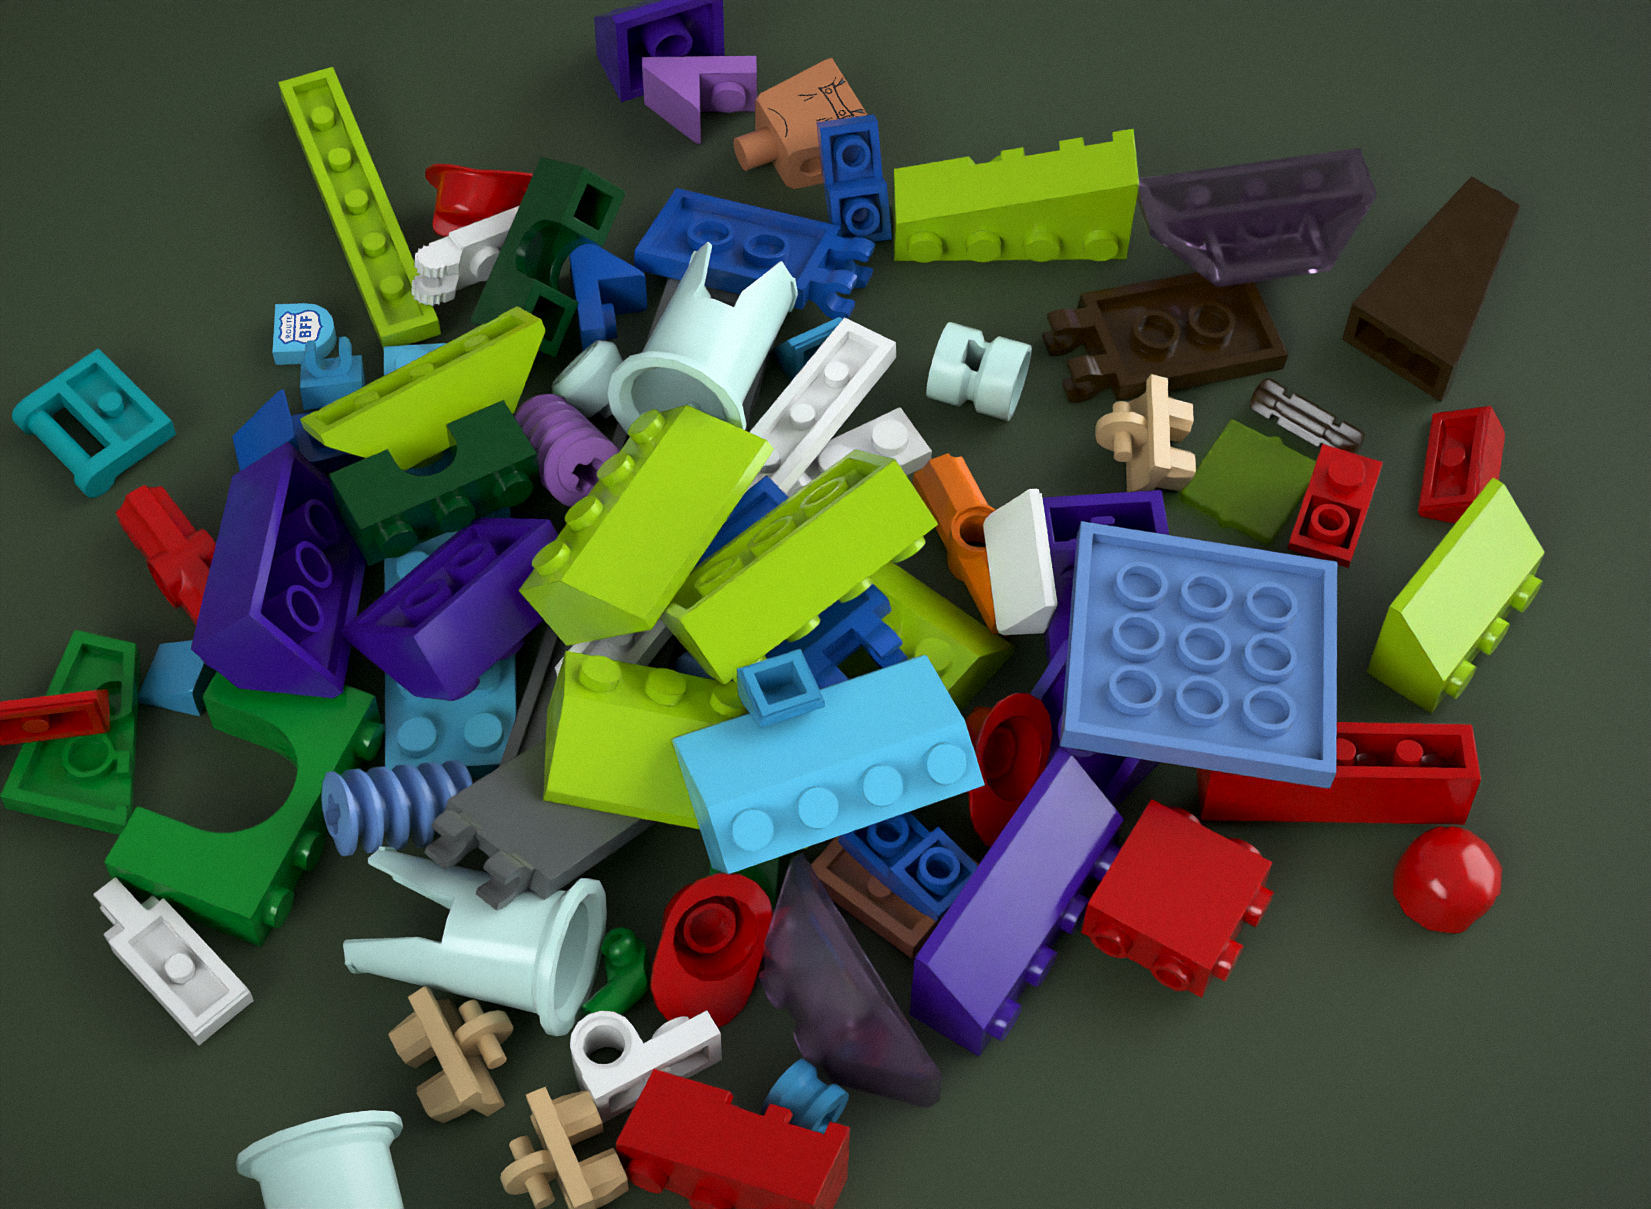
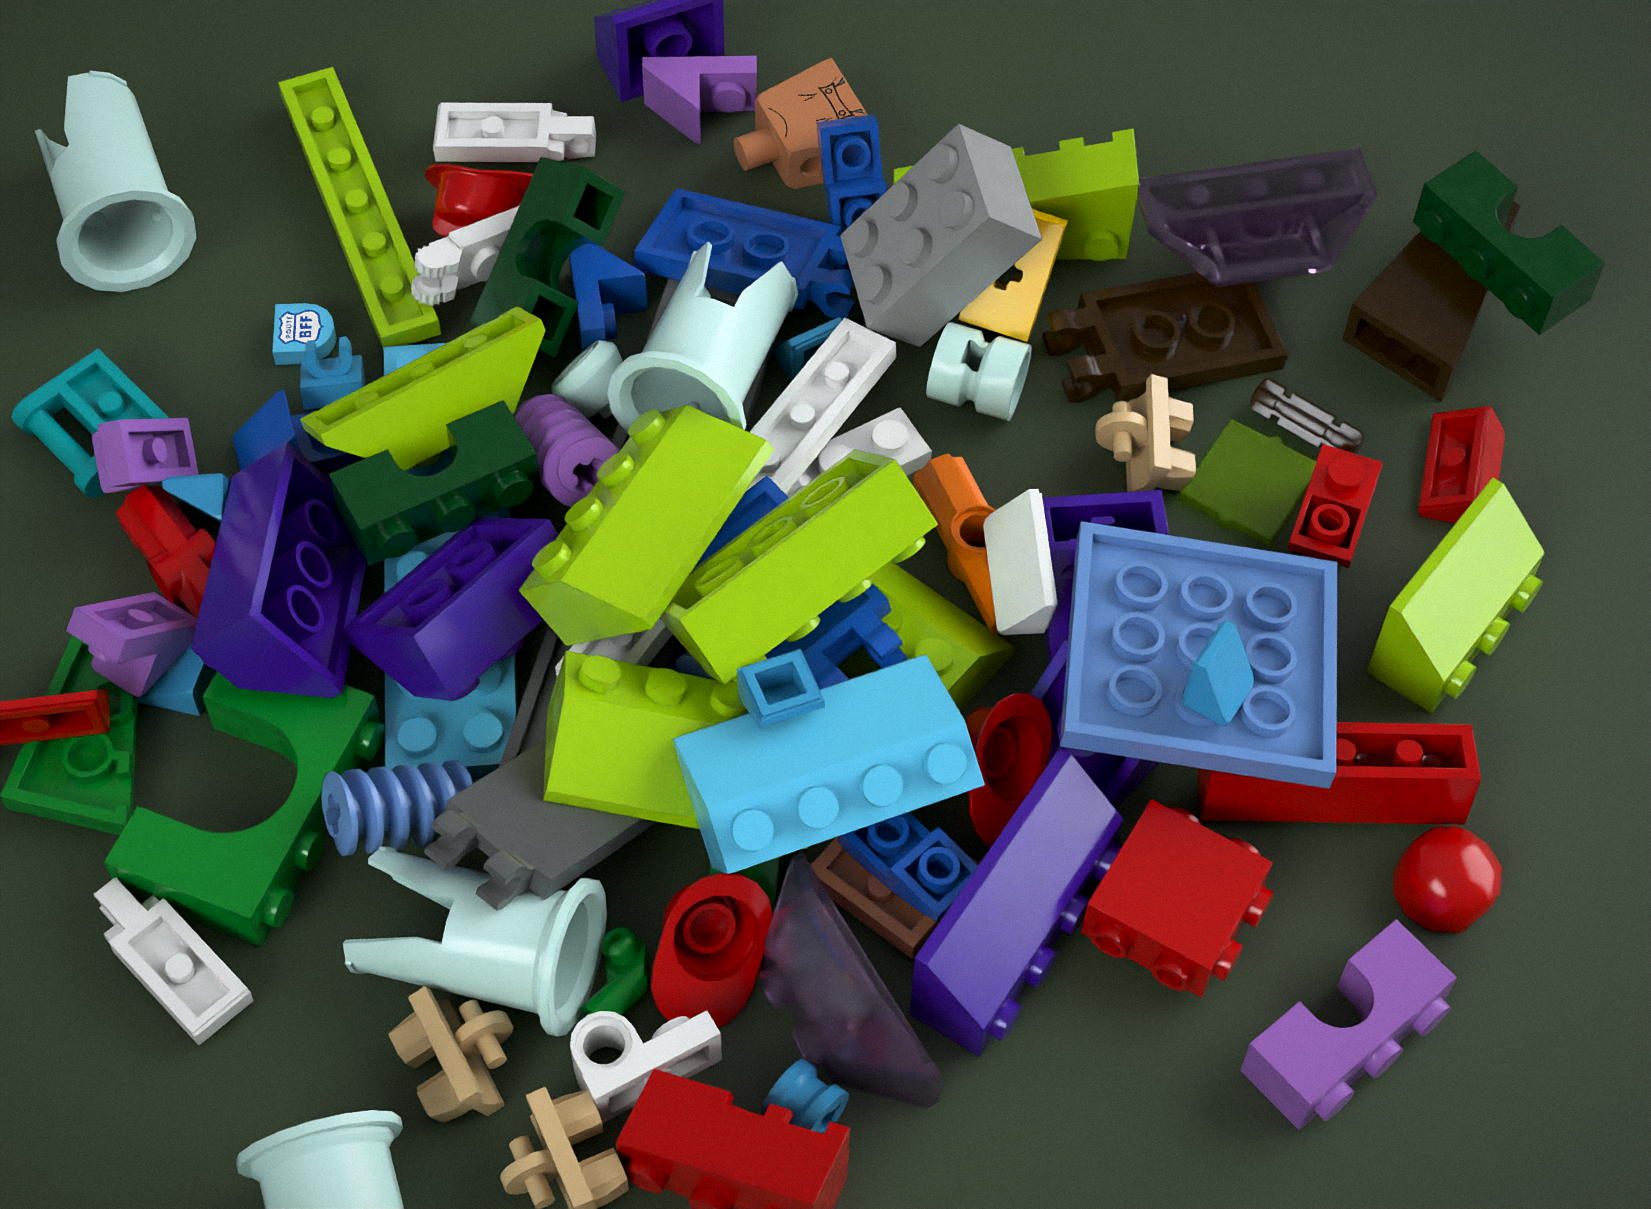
(113, 200): none -> light aqua piece
(133, 638): none -> medium lavender slope
(142, 452): none -> medium lavender slope
(203, 492): none -> dark azure slope
(510, 133): none -> white hinge
(940, 236): none -> light grey brick
(1015, 305): none -> yellow brick
(1219, 676): none -> dark azure slope
(1312, 1065): none -> medium lavender arch
(1533, 277): none -> dark green arch

